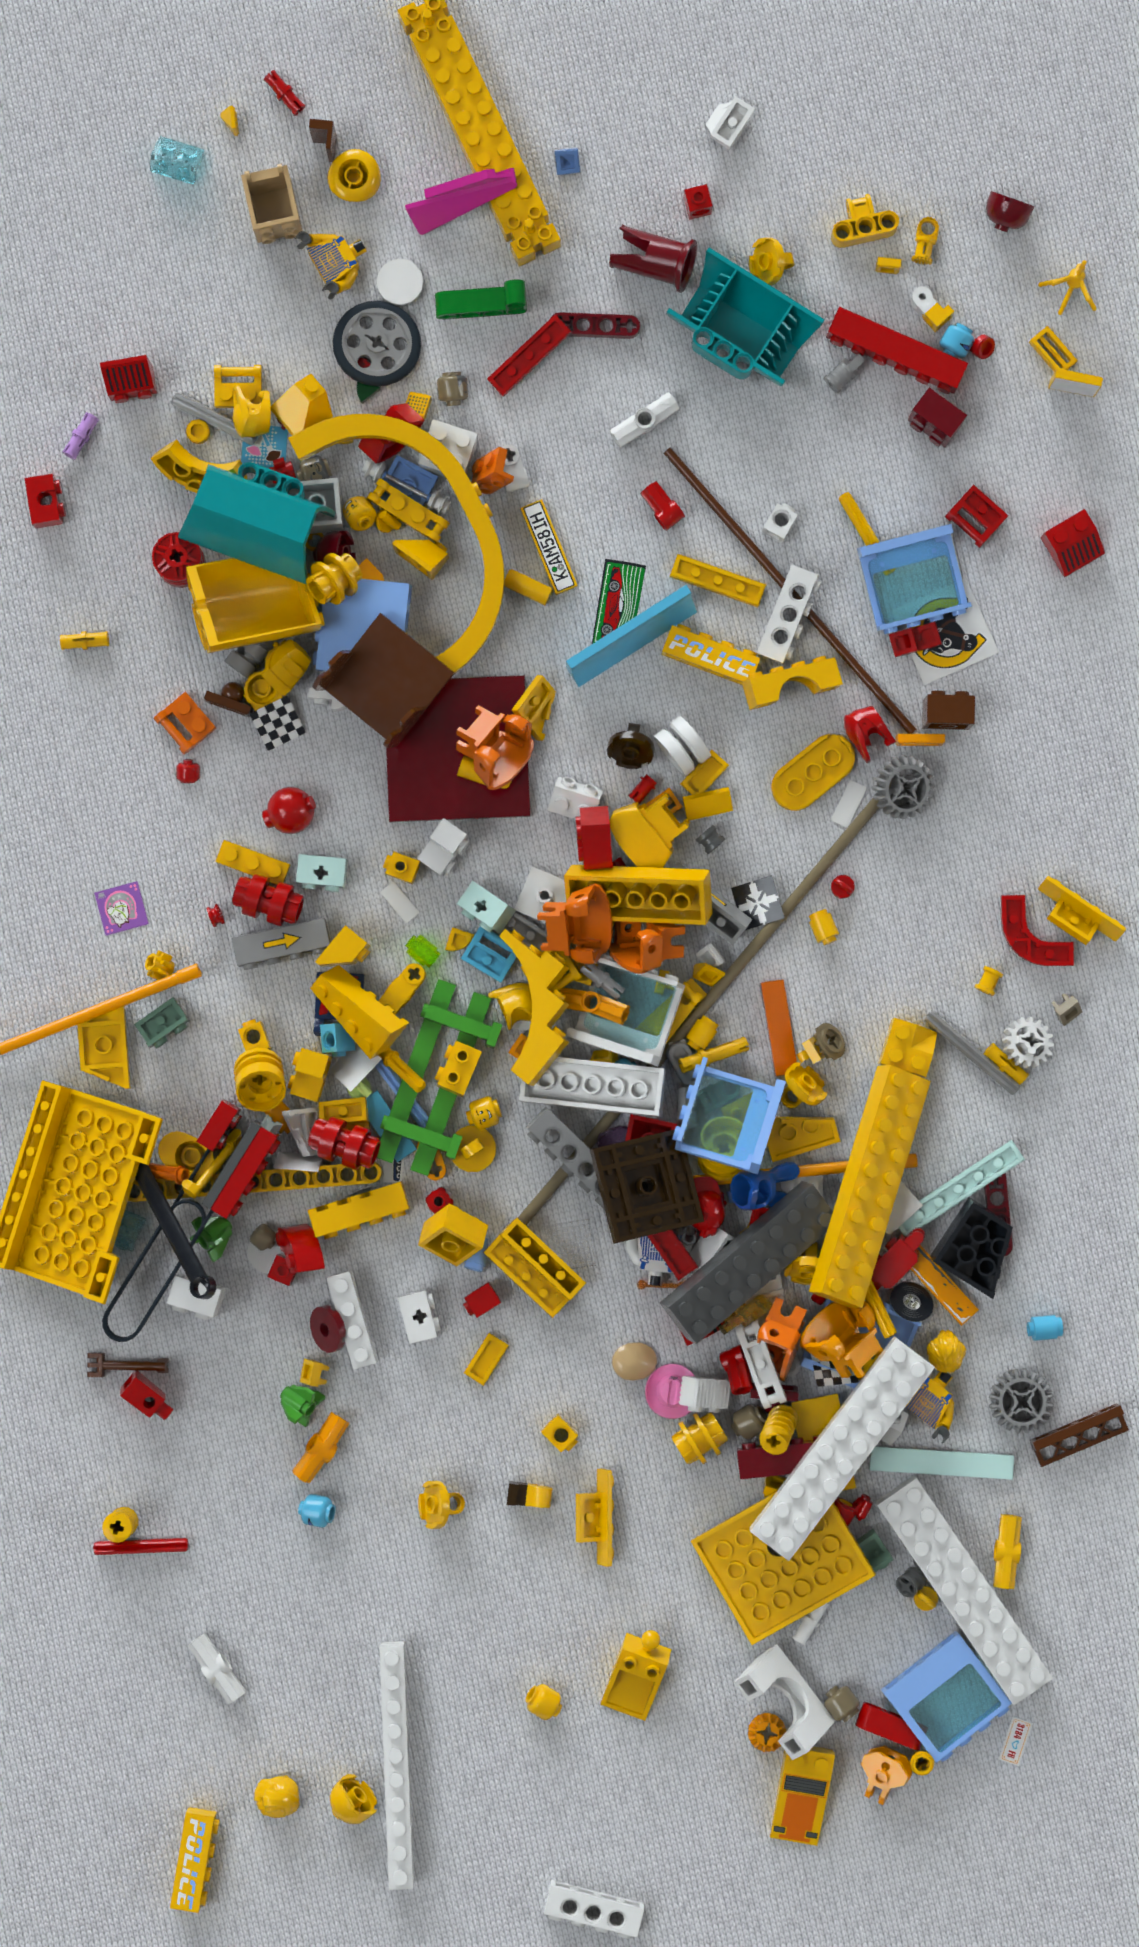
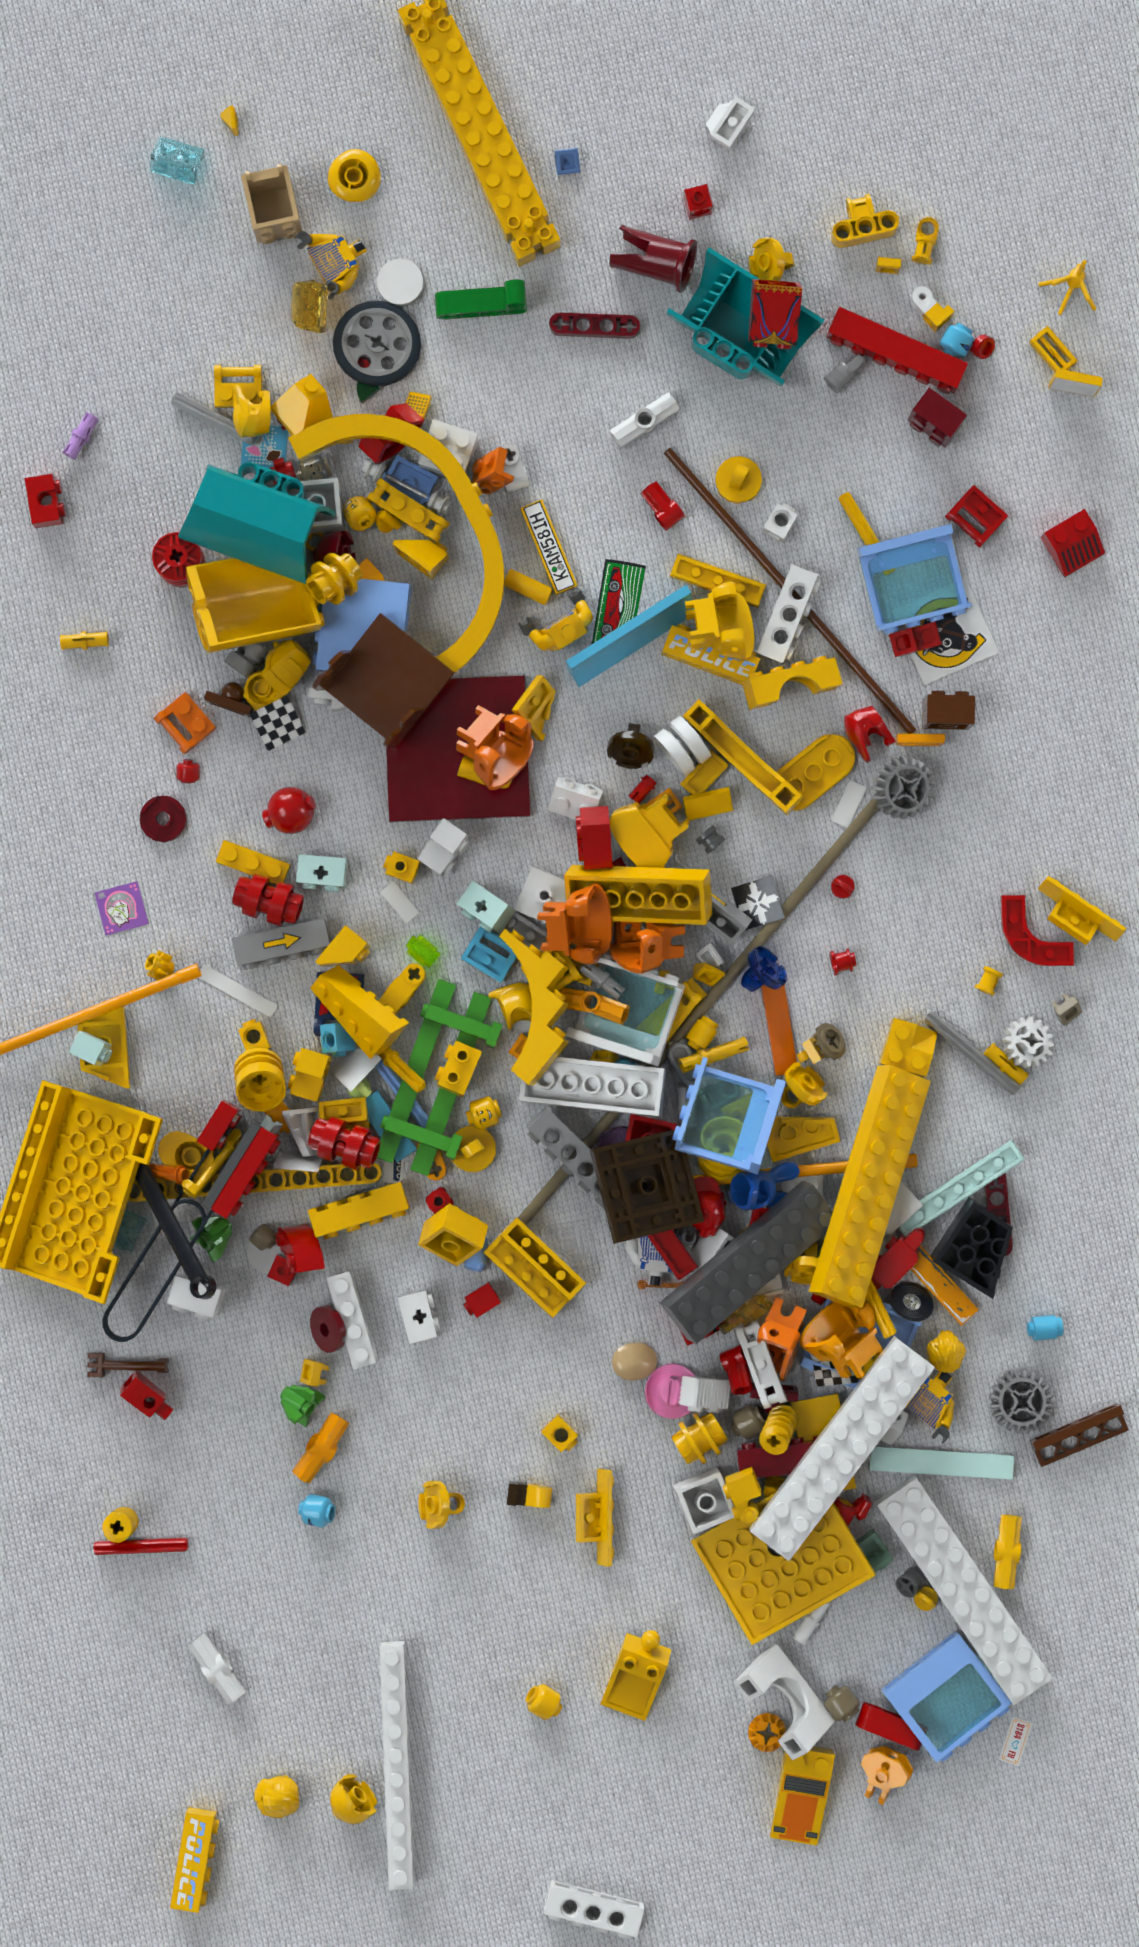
(91, 1048): none -> light aqua brick
(129, 378): red slope -> none
(162, 1023): sand green bracket -> none
(173, 828): none -> dark red tile
(185, 468): yellow brick -> none
(198, 431): yellow tile -> none
(214, 915): red bush -> none
(238, 991): none -> white sticker
(284, 92): red pin -> none
(309, 305): none -> clear yellow slope
(324, 132): reddish brown panel -> none
(452, 388): dark tan head -> none
(458, 197): dark pink wedge -> none
(458, 940): yellow tile -> none
(486, 1359): yellow tile -> none
(529, 355): red tile -> none
(564, 628): none -> yellow torso
(703, 1500): none -> white brick
(722, 622): none -> yellow piece
(738, 480): none -> yellow tile
(742, 757): none -> yellow arch
(742, 1488): none -> yellow brick
(763, 970): none -> clear blue tile
(774, 313): none -> red slope
(823, 927): yellow brick -> none
(842, 961): none -> red brick
(923, 1767): yellow cone -> none
(1007, 212): dark red cylinder -> none

